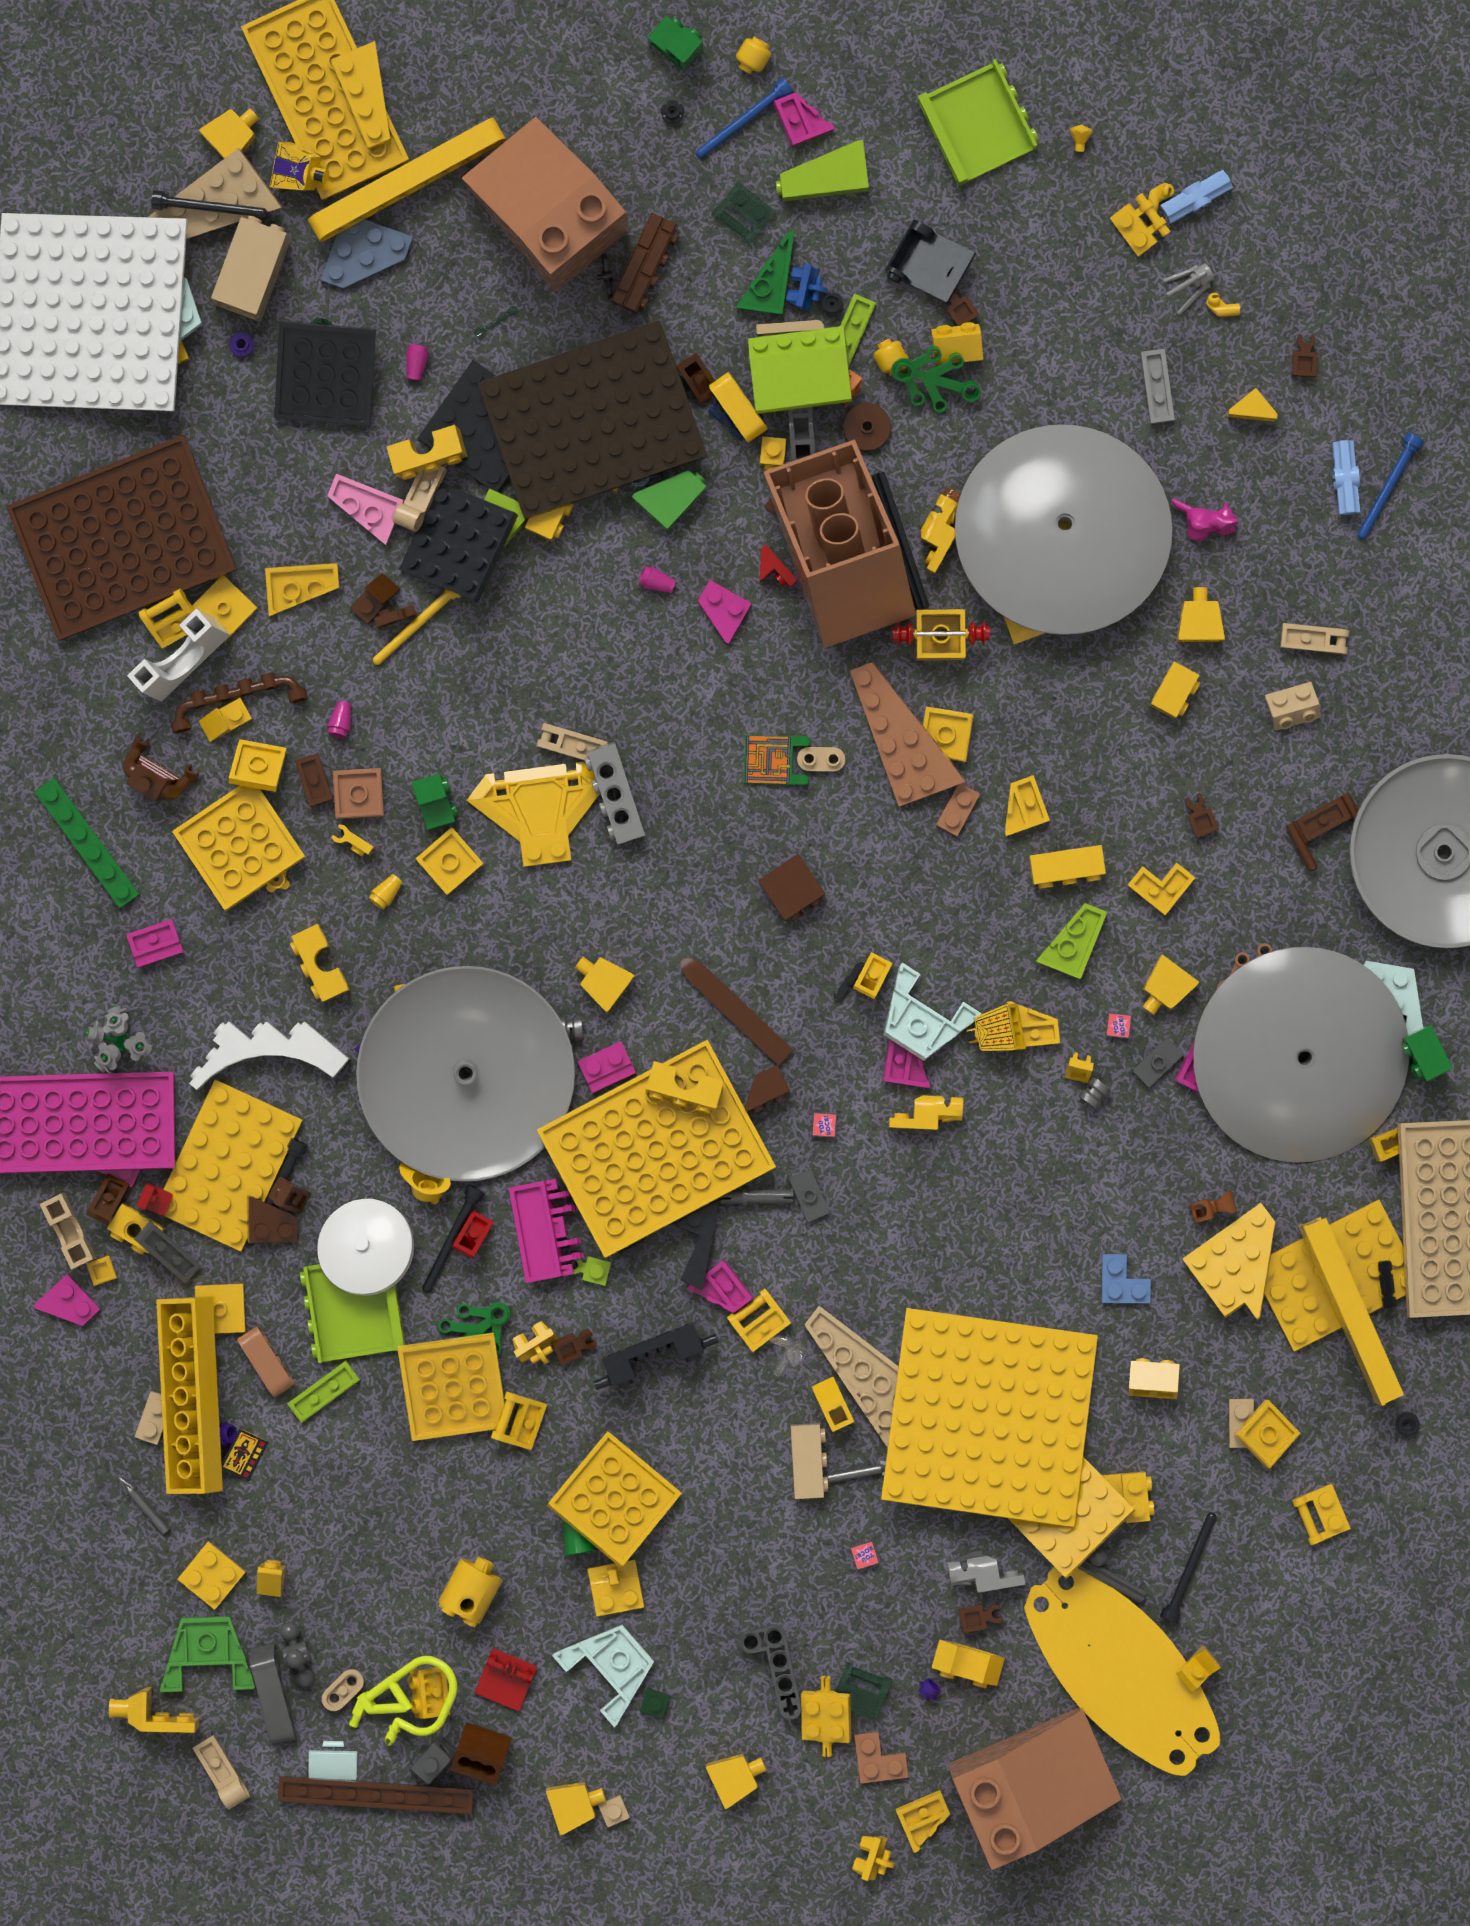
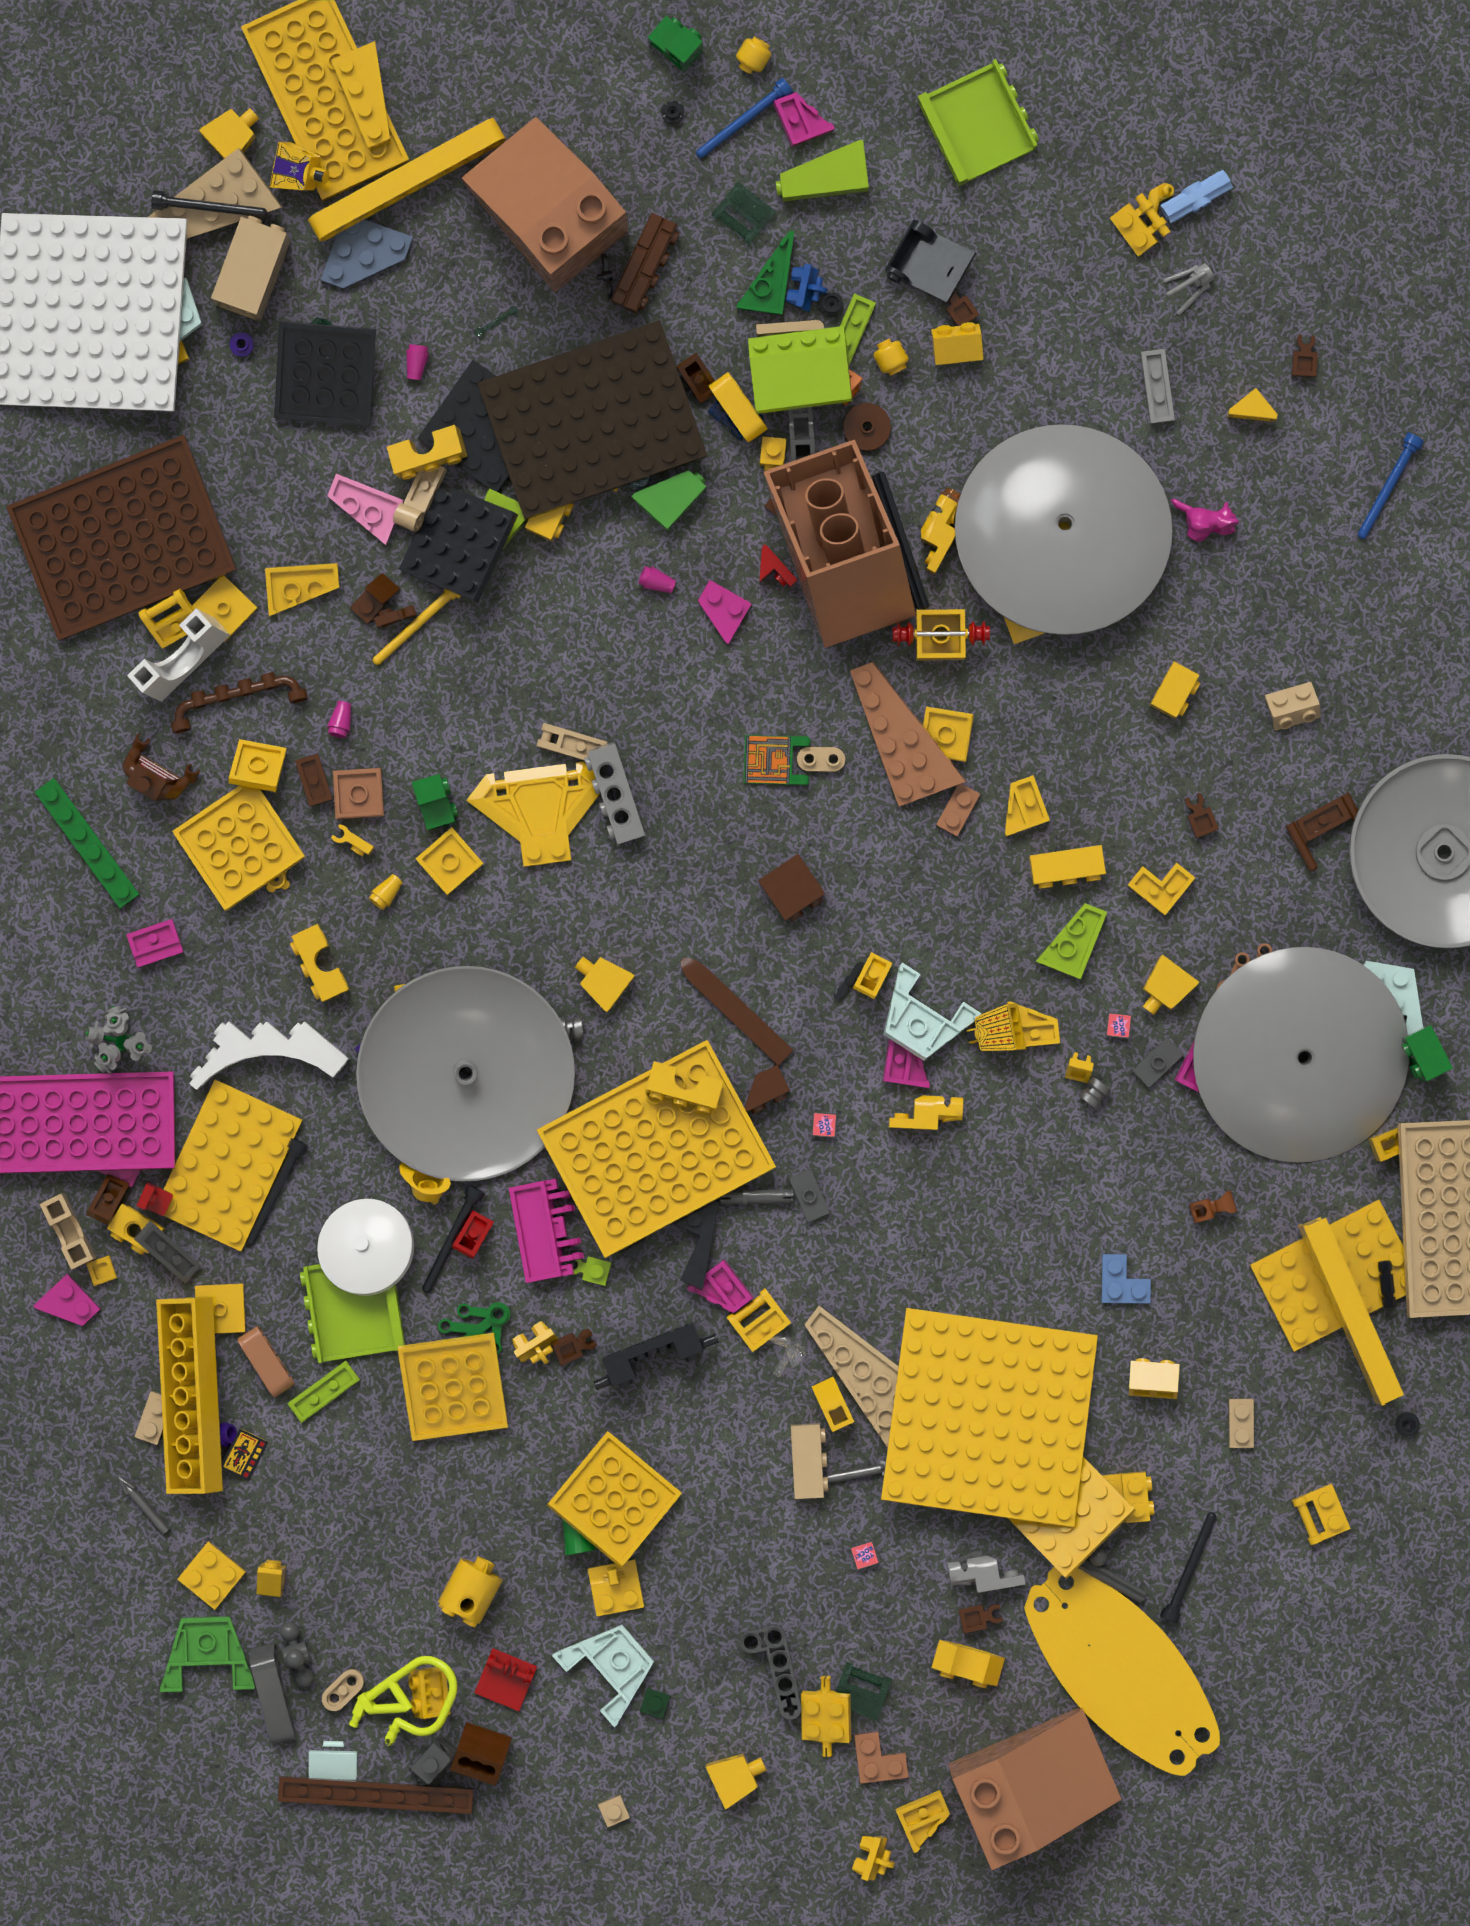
(138, 1712): yellow plate -> none
(222, 1772): tan plate -> none
(225, 719): yellow slope -> none
(269, 1223): reddish brown wing -> none
(289, 1195): reddish brown slope -> none
(525, 1423): yellow plate -> none
(573, 1805): yellow torso -> none
(606, 1067): dark pink plate -> none
(929, 1689): dark purple plate -> none
(932, 378): green plant -> none
(1080, 136): yellow rock -> none
(1198, 1668): yellow slope -> none
(1200, 619): yellow torso -> none
(1219, 308): yellow arm -> none
(1236, 1262): yellow wing -> none
(1267, 1434): yellow plate -> none
(1313, 638): tan plate -> none
(1346, 477): light blue piece -> none

